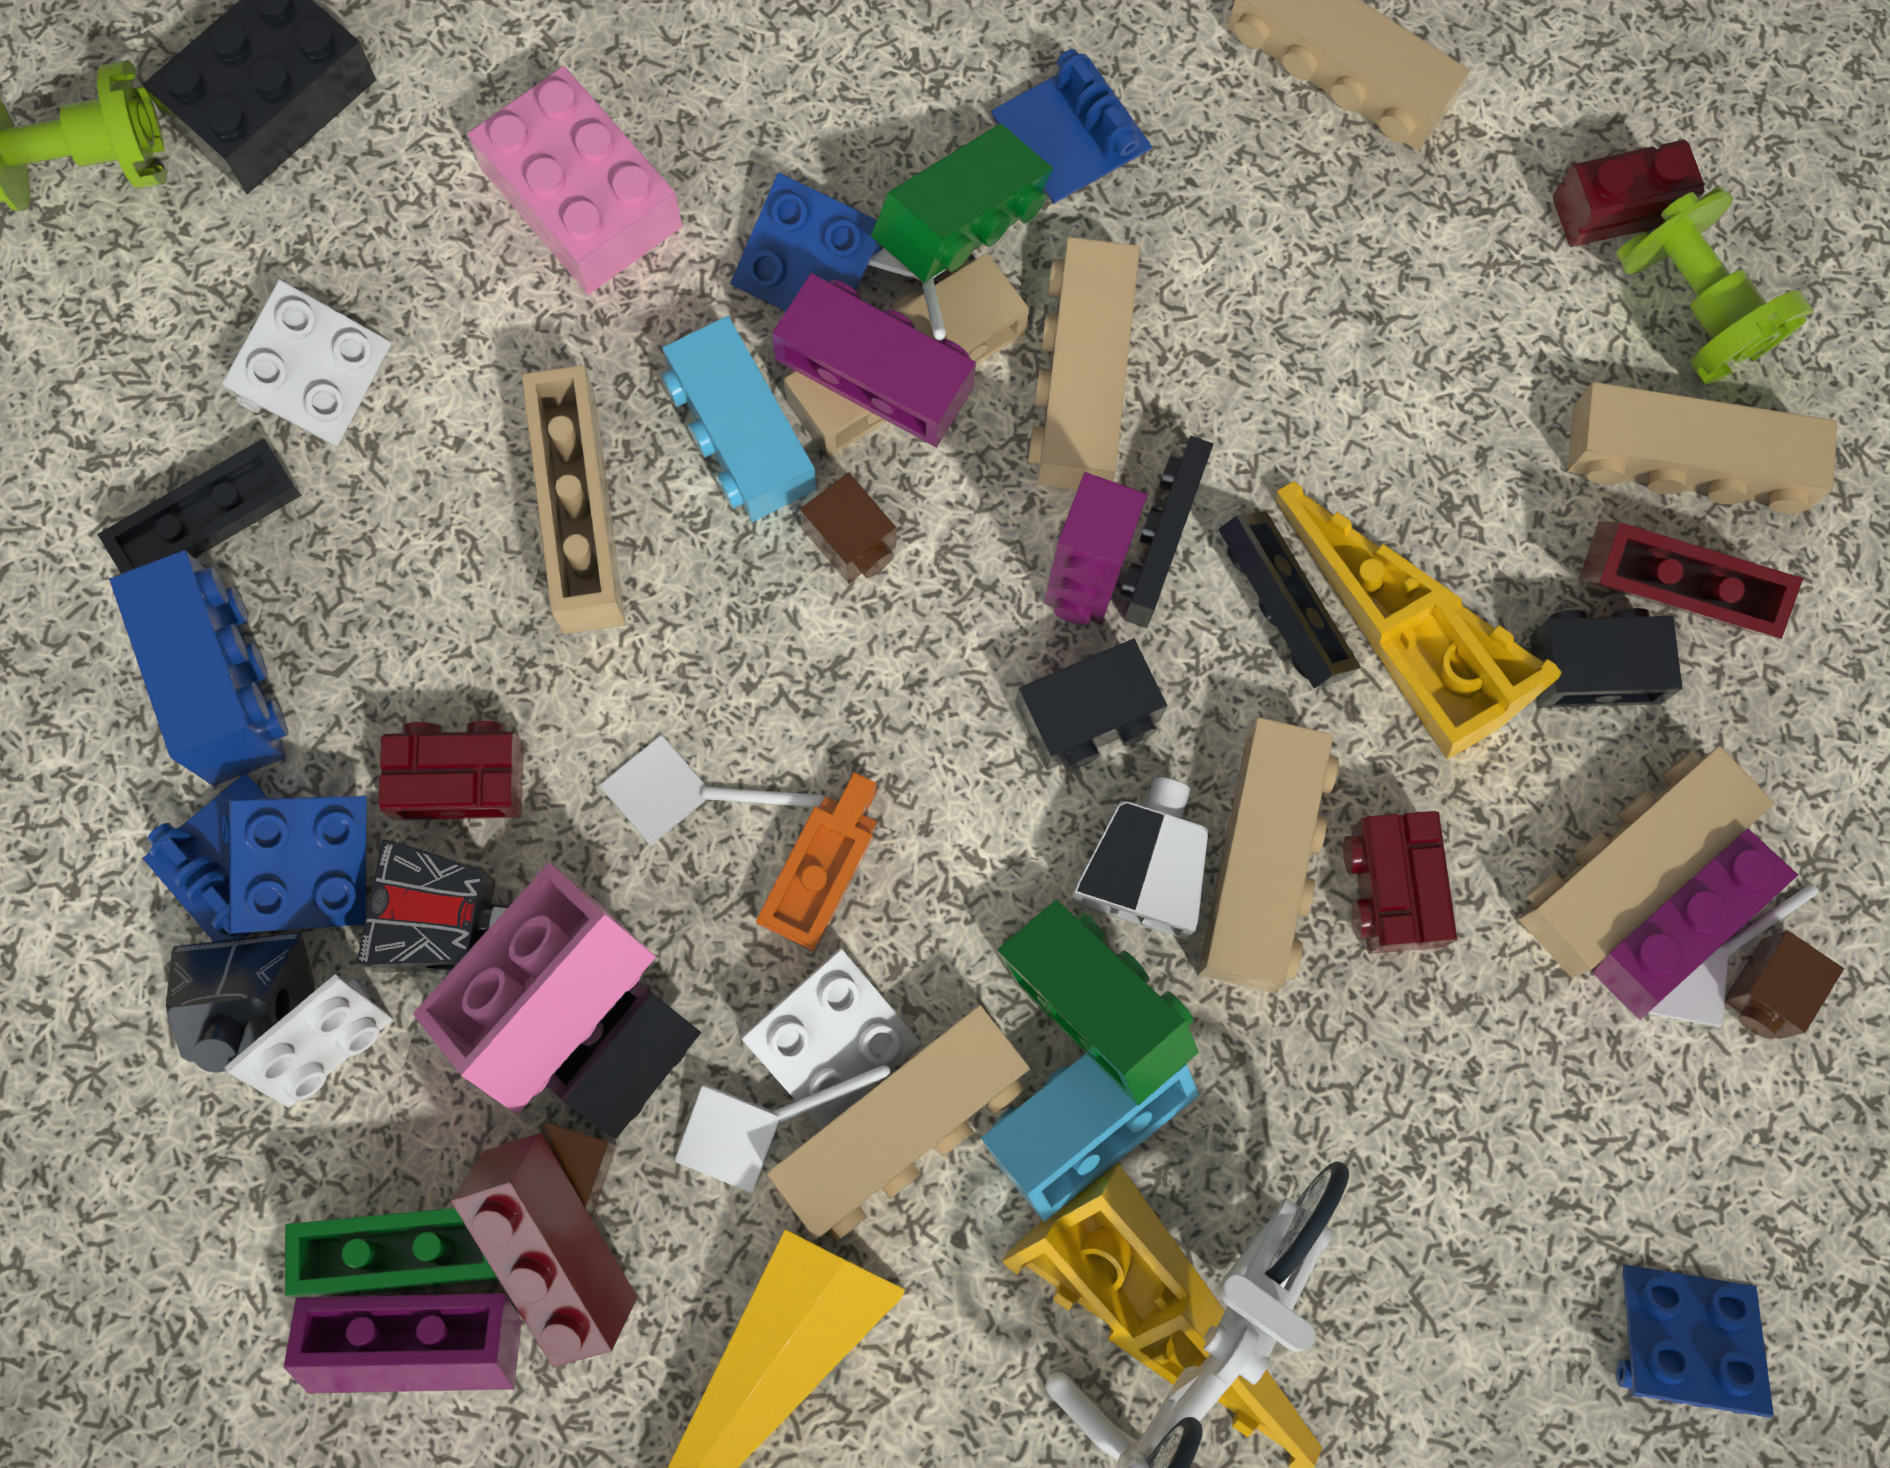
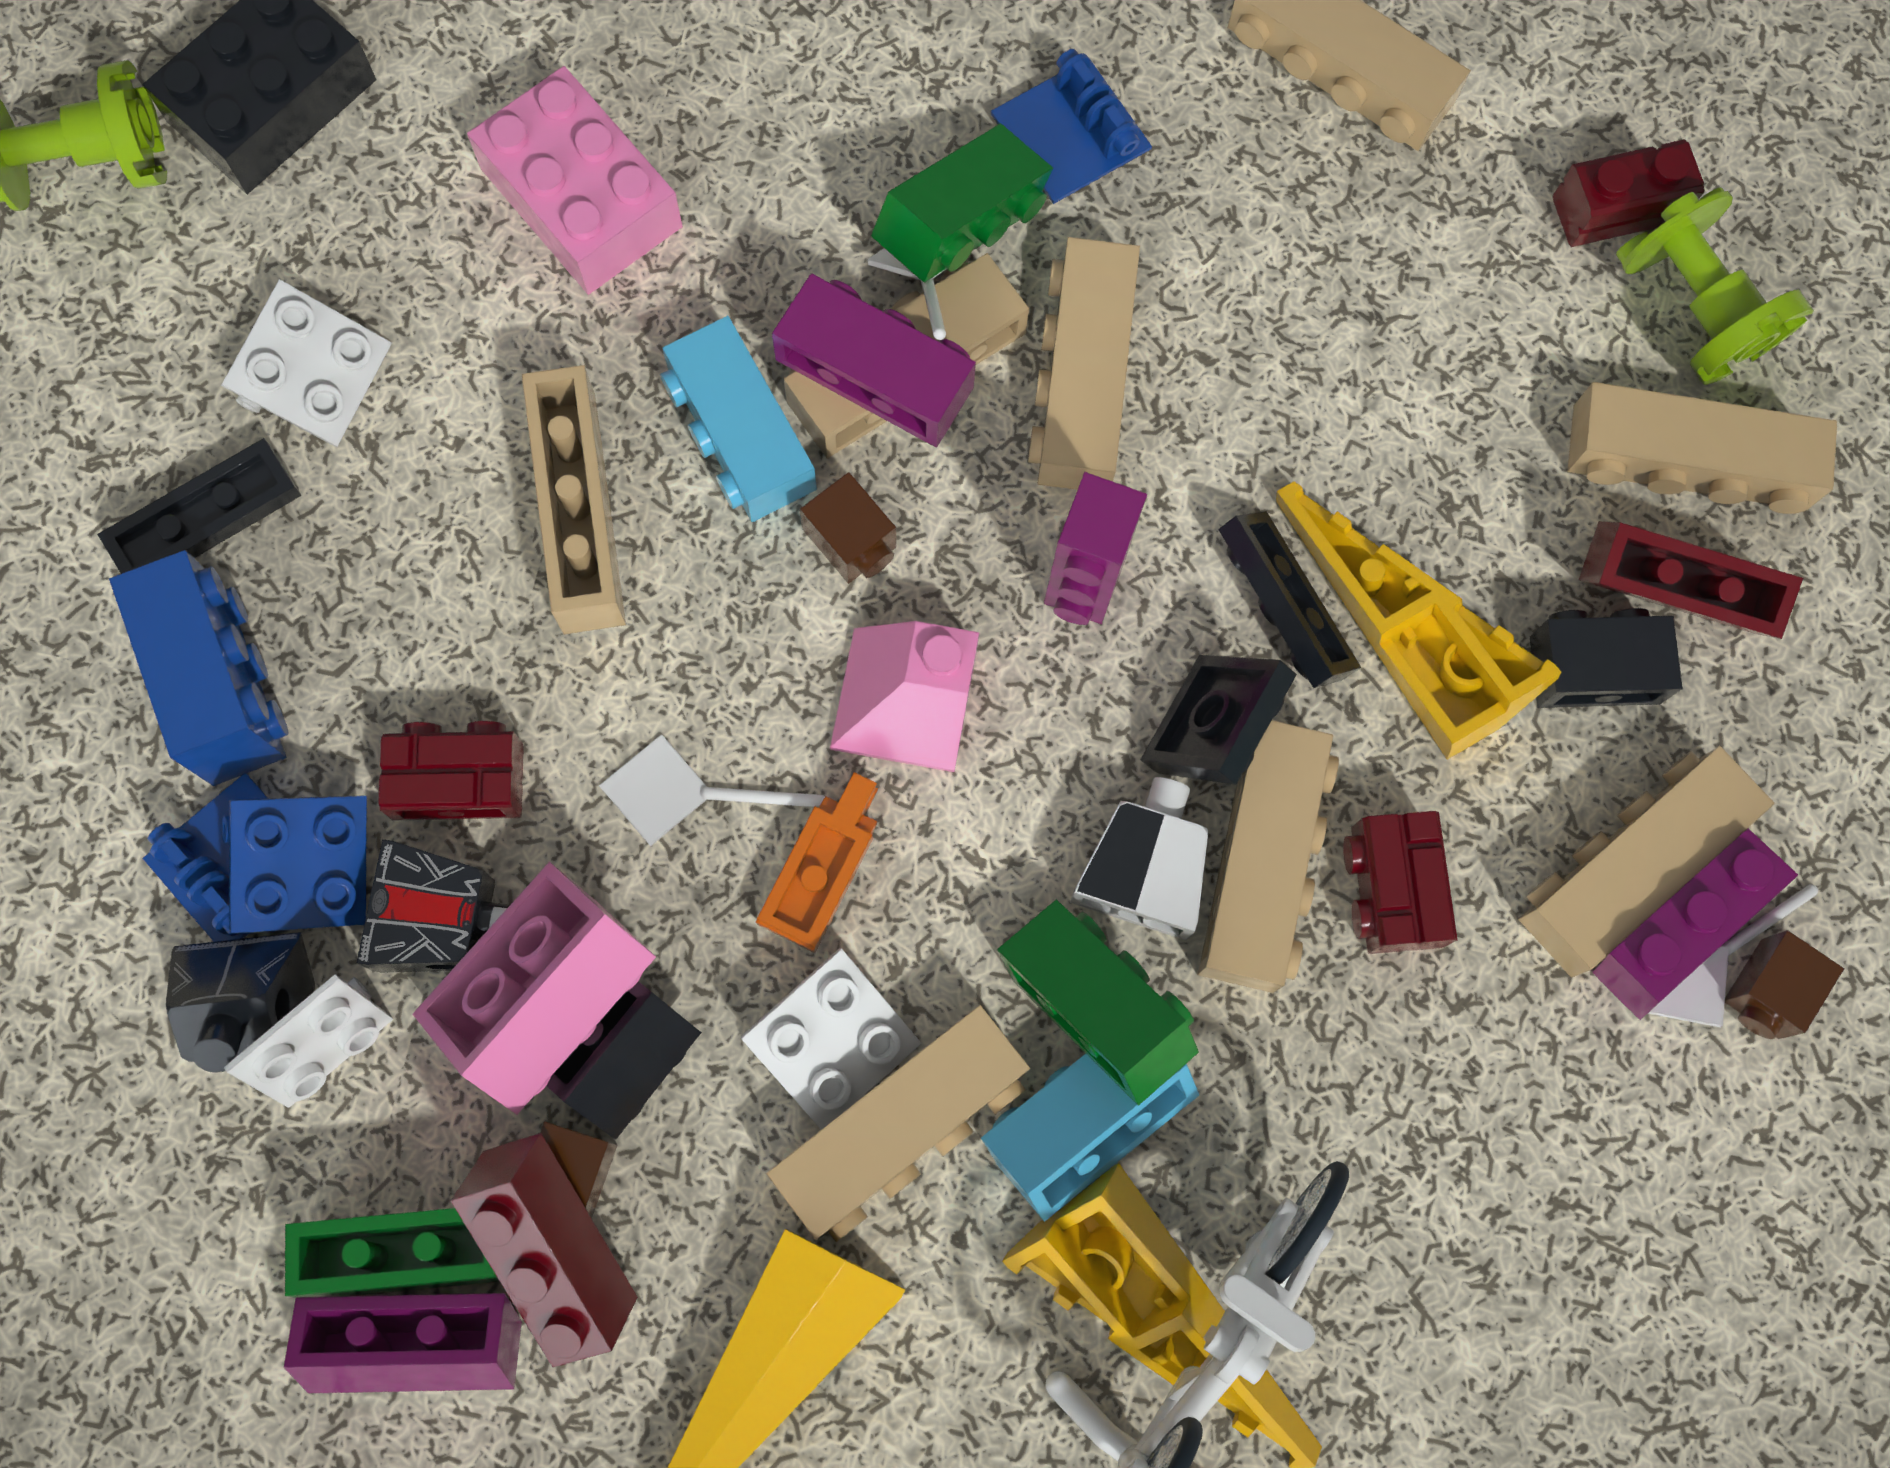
(733, 1136): white piece -> none
(800, 236): blue hinge -> none
(906, 693): none -> bright pink slope
(1091, 706): black brick -> none
(1164, 531): black plate -> none
(1219, 718): none -> black plate
(1694, 1342): blue hinge -> none

